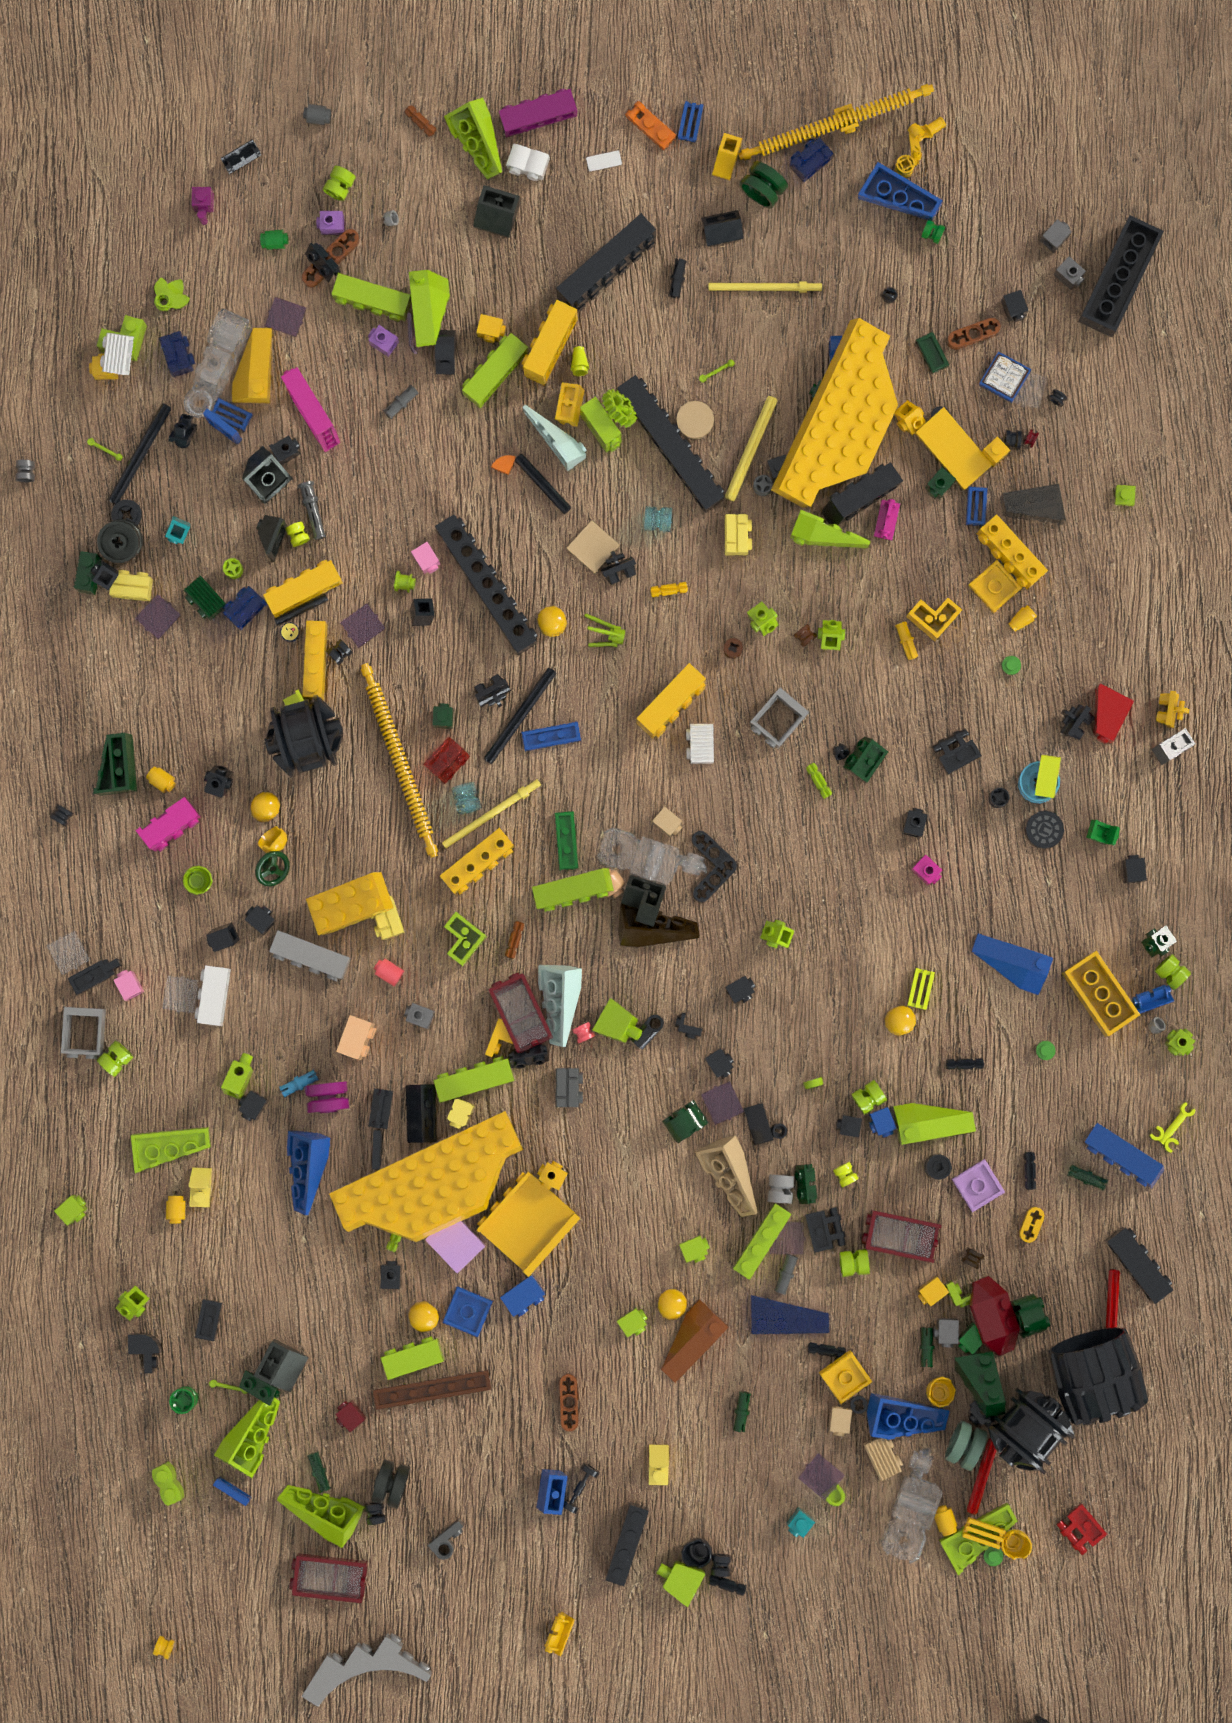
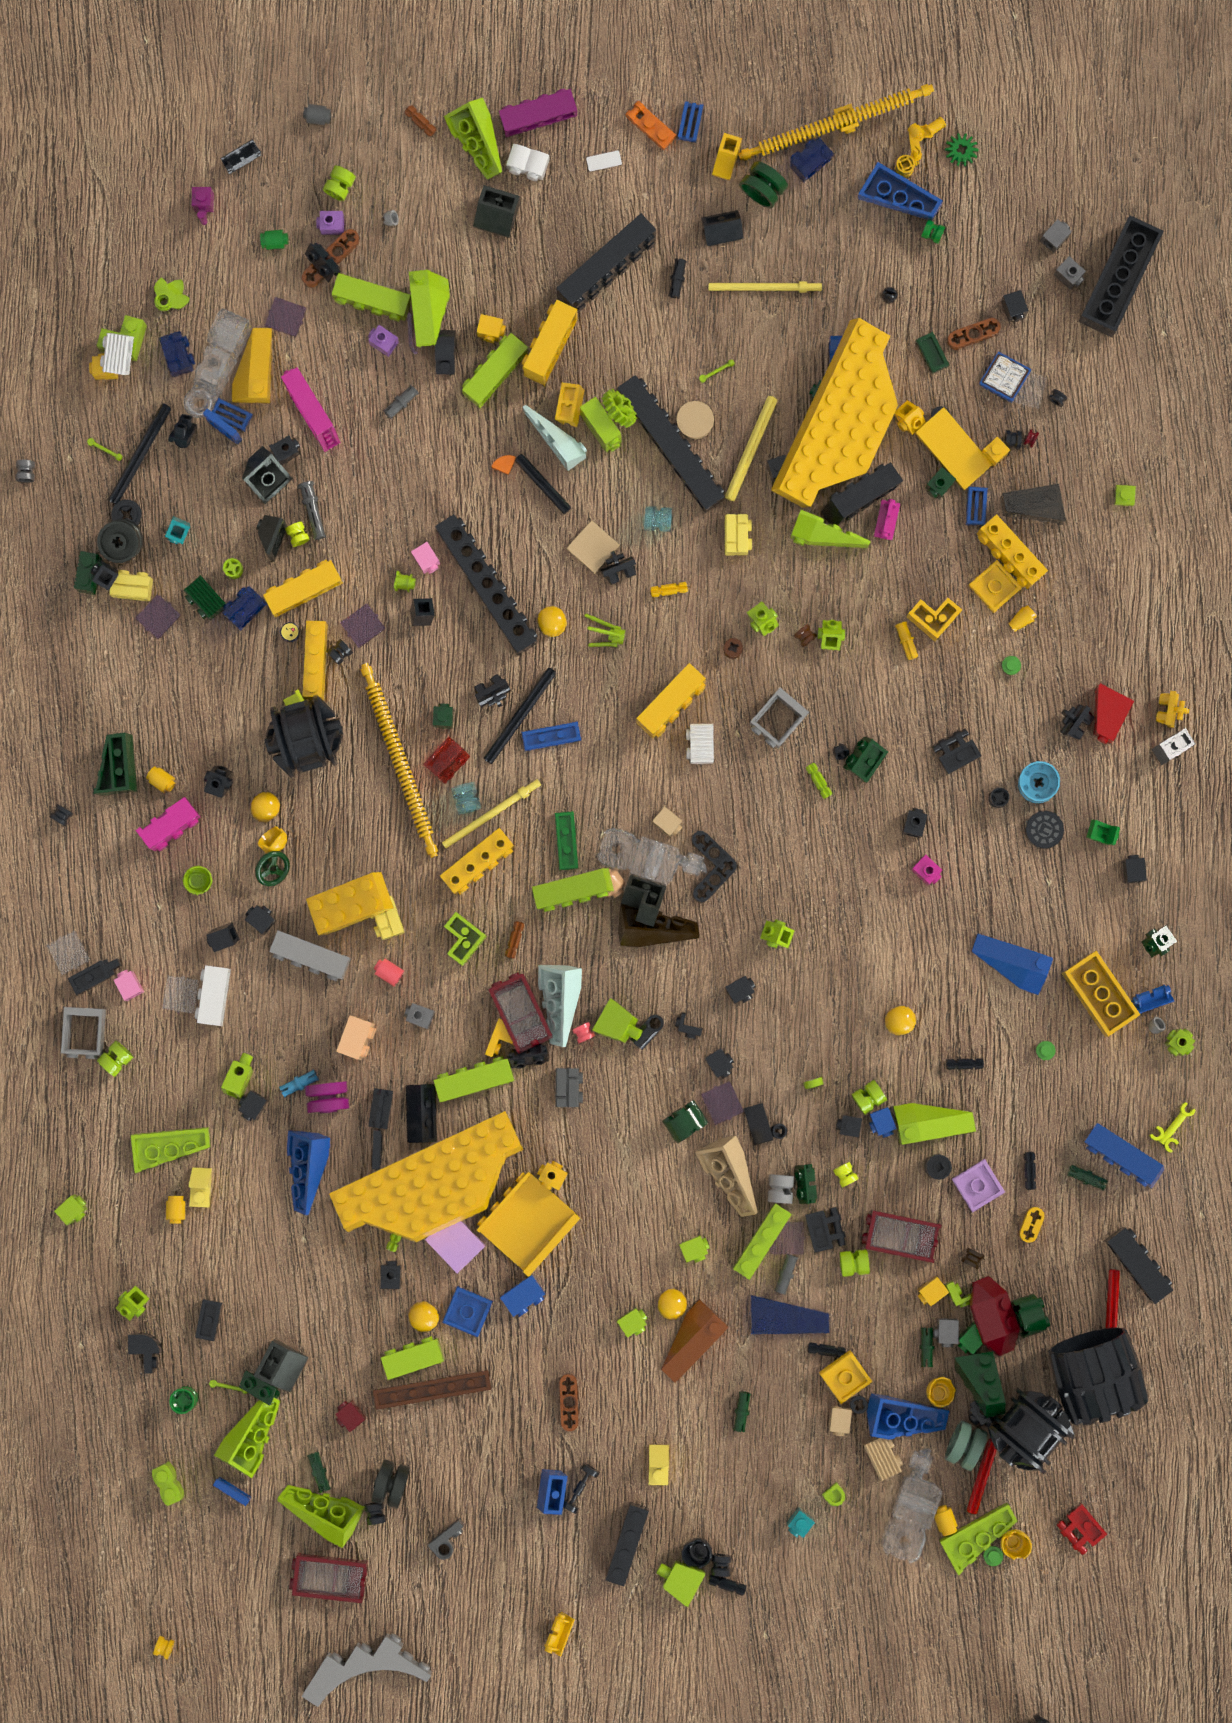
(301, 609): black bar -> none
(460, 1114): light yellow brick -> none
(579, 362): neon yellow cone -> none
(764, 482): dark grey wheel -> none
(821, 1476): piece -> none
(928, 990): neon yellow tile -> none
(958, 156): none -> green gear
(999, 1538): yellow tile -> none
(1047, 776): neon yellow slope -> none
(1172, 972): lime wheel -> none

